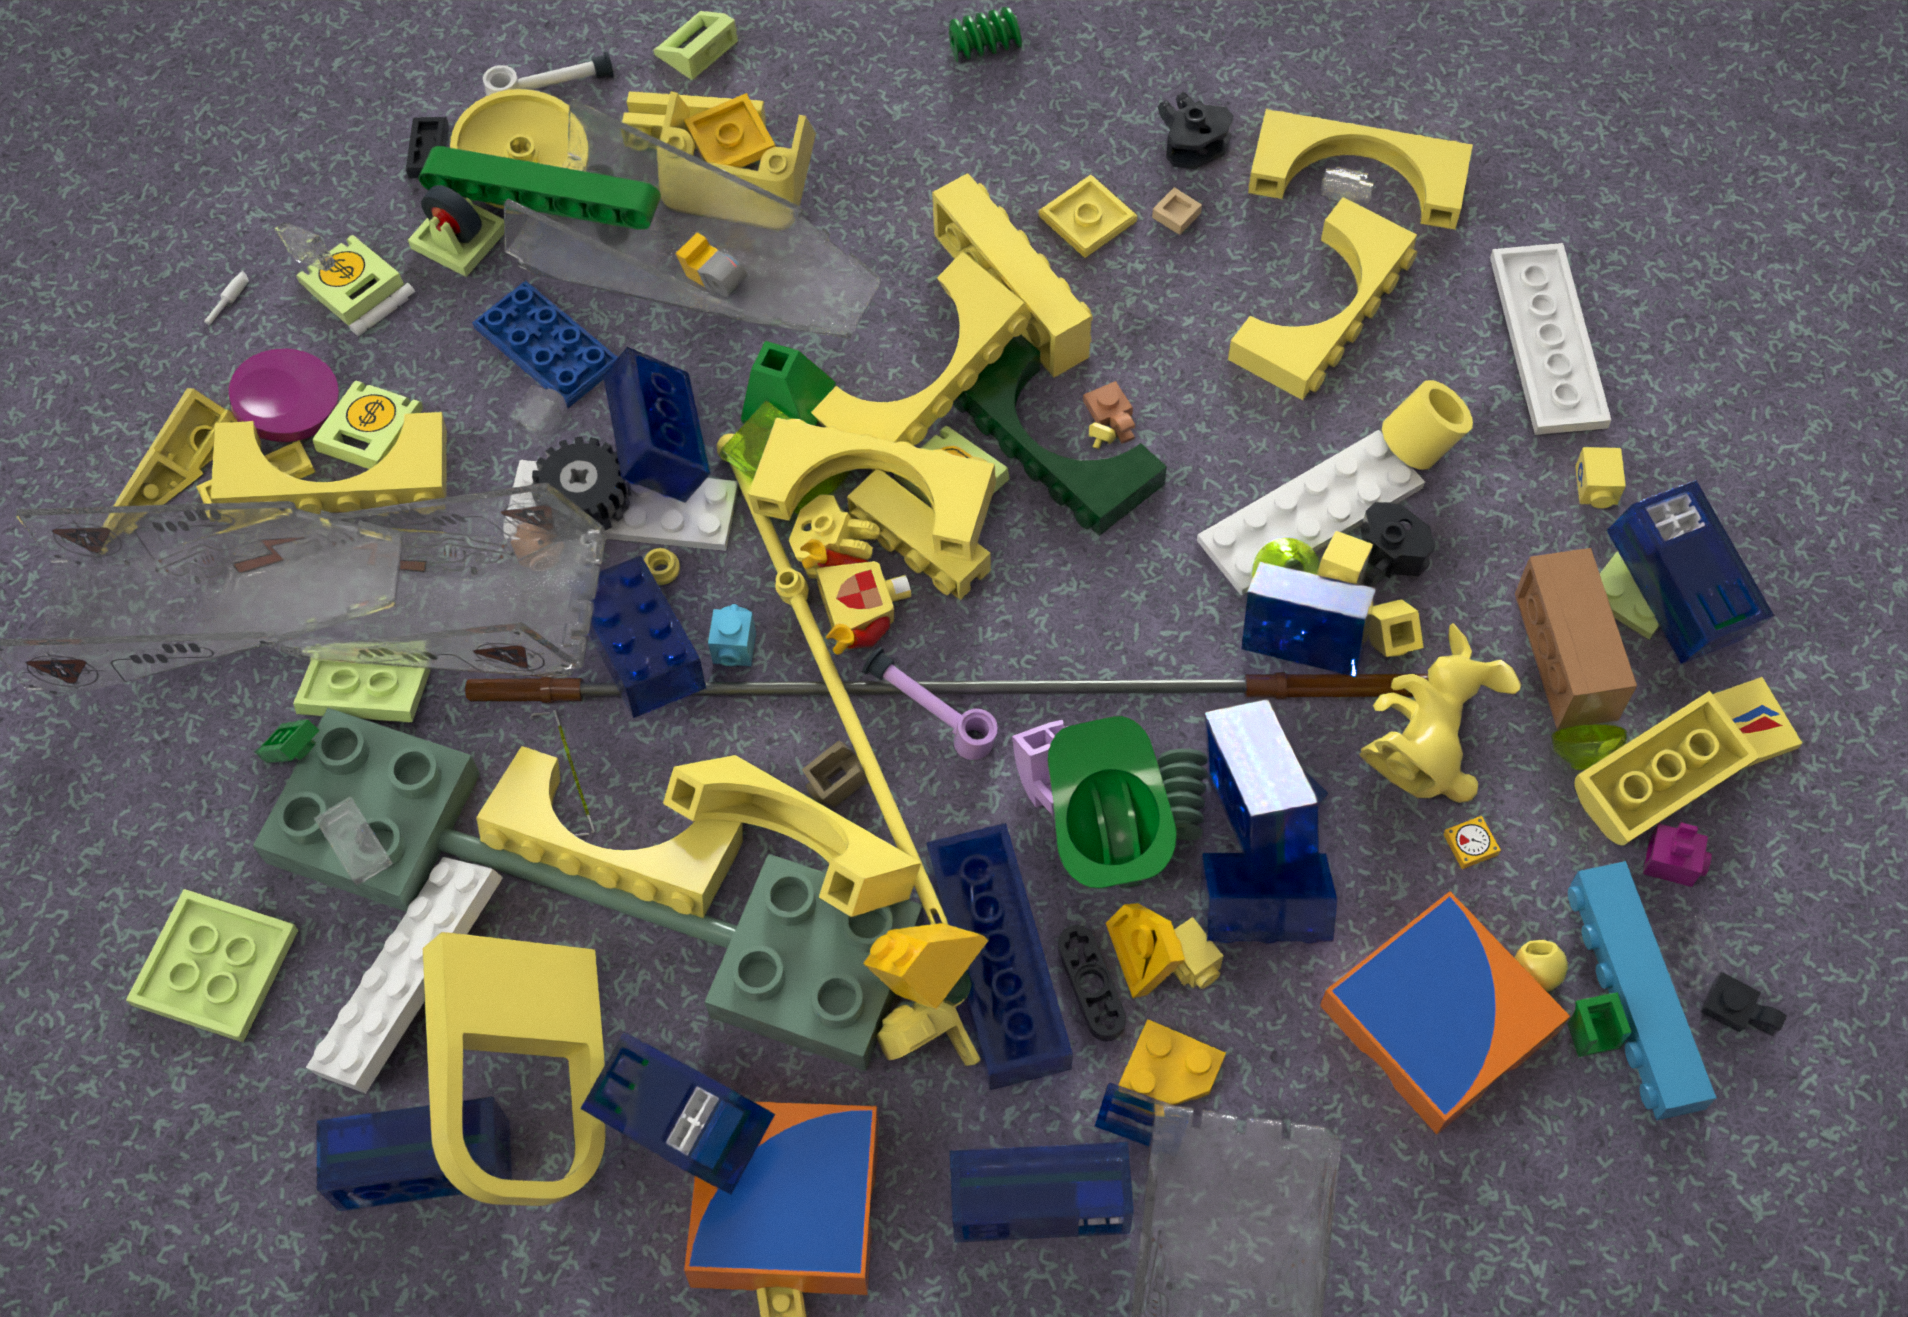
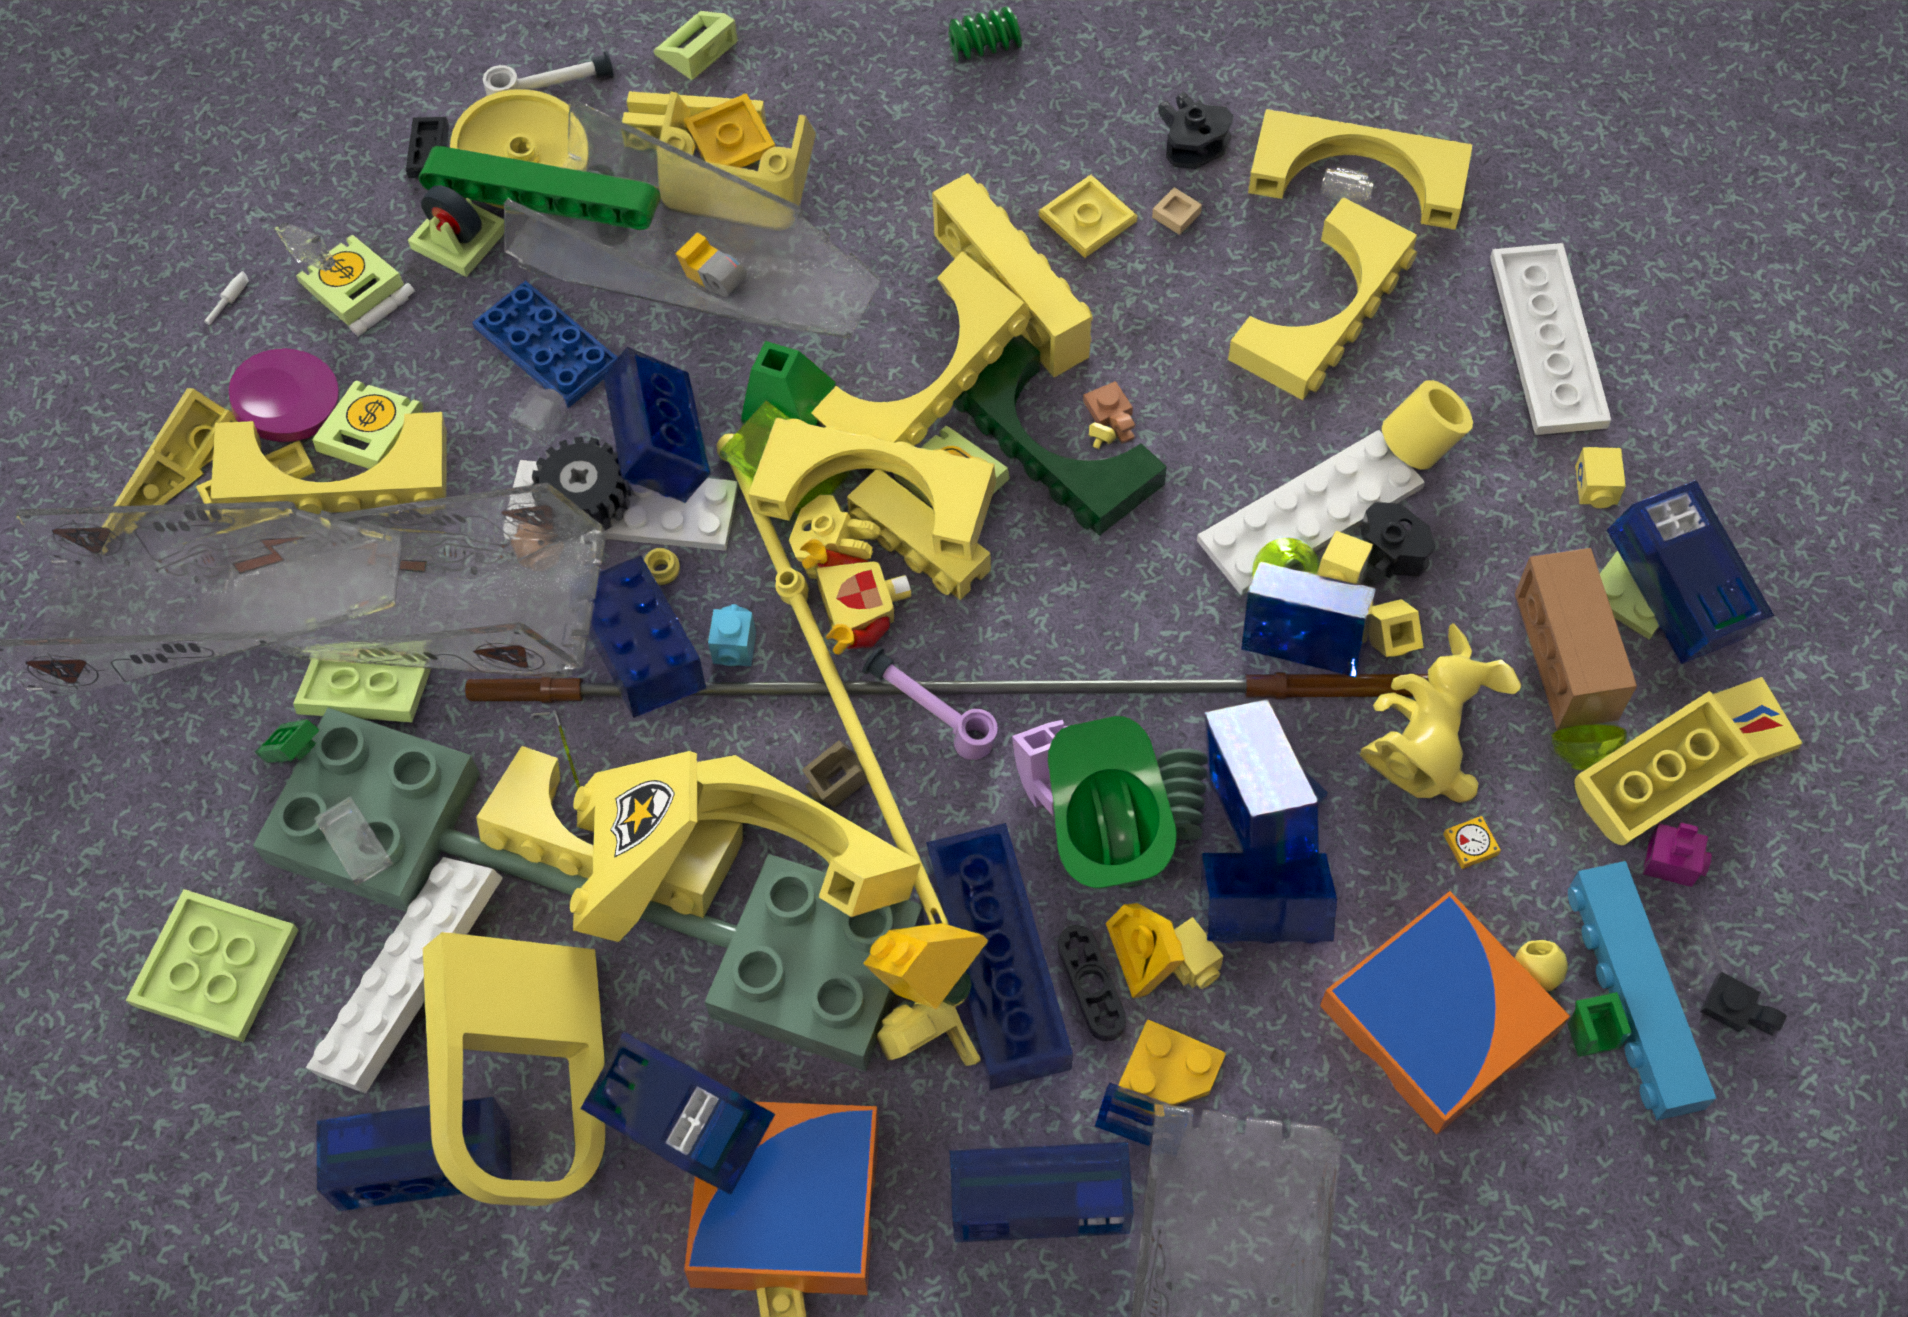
(639, 827): none -> light yellow wedge

